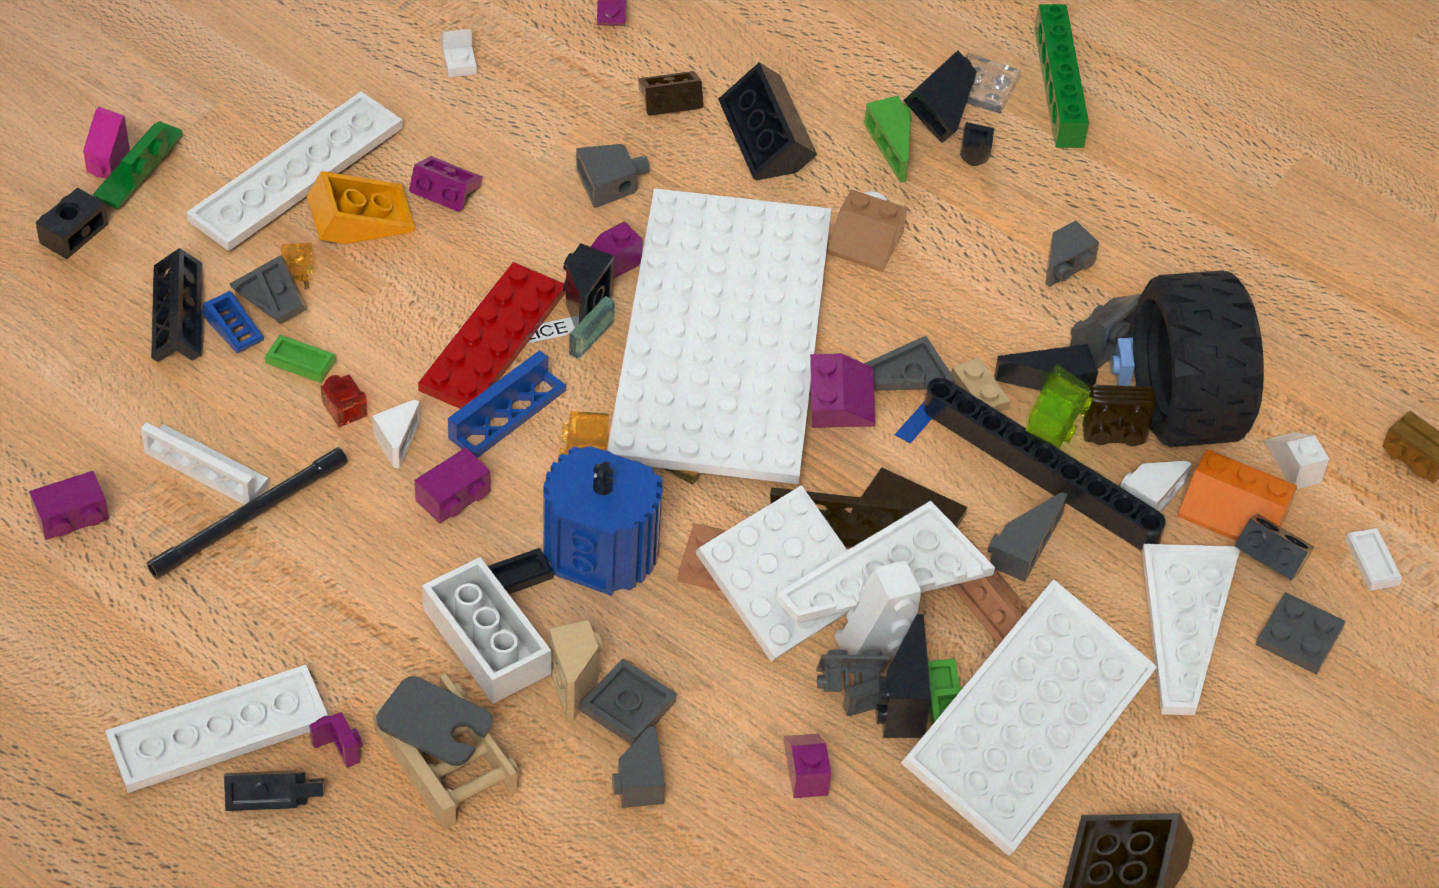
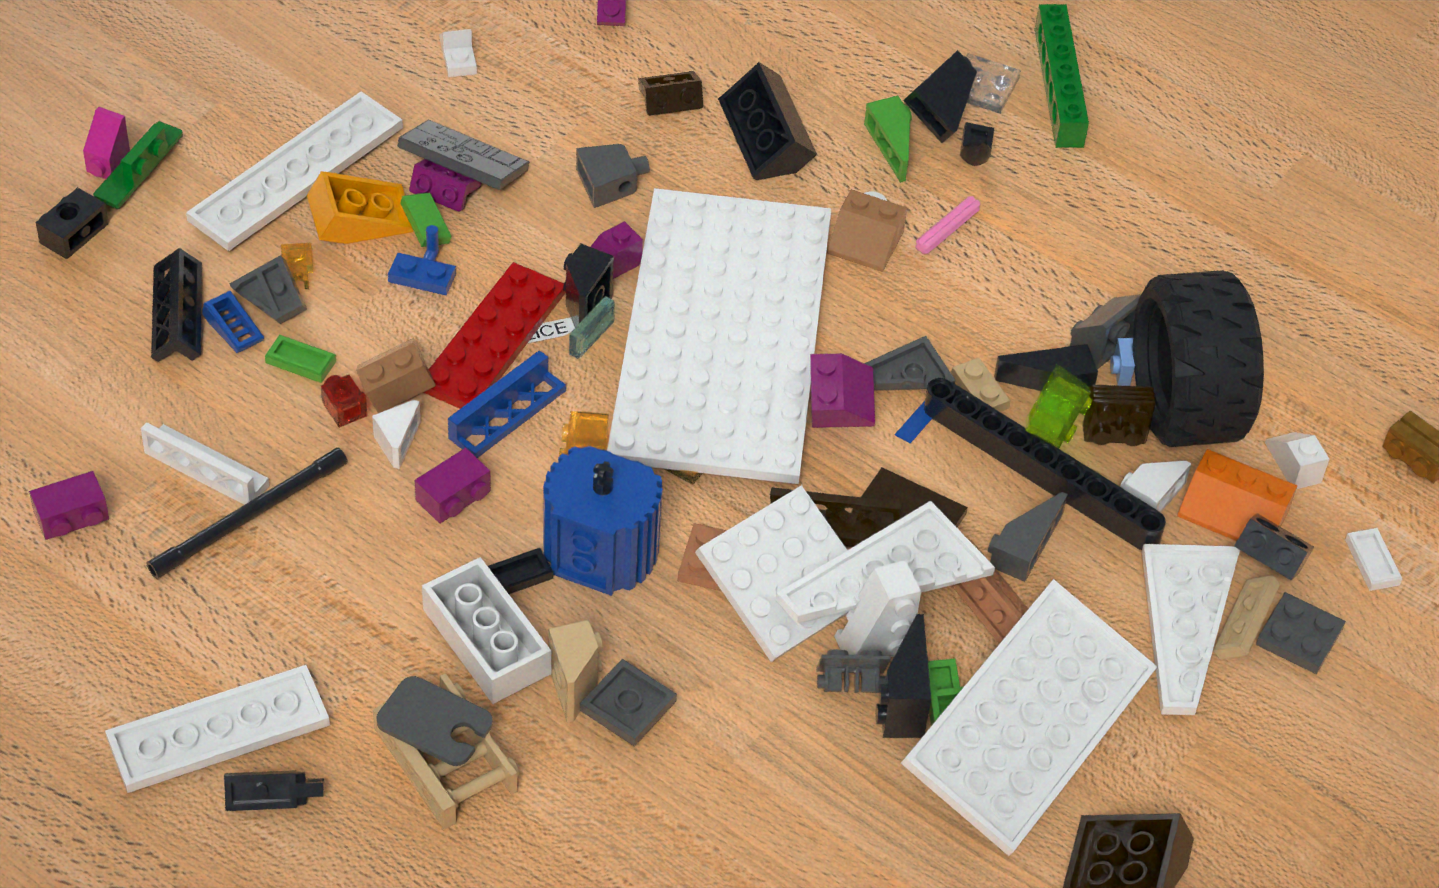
(336, 730): magenta bracket -> none
(395, 376): none -> medium nougat slope
(423, 212): none -> bright green tile
(423, 272): none -> blue plate
(463, 154): none -> tile
(640, 773): dark grey slope -> none
(808, 765): magenta slope -> none
(861, 697): dark grey tile -> none
(947, 225): none -> bright pink axle
(1070, 252): dark grey slope -> none
(1246, 617): none -> tan plate

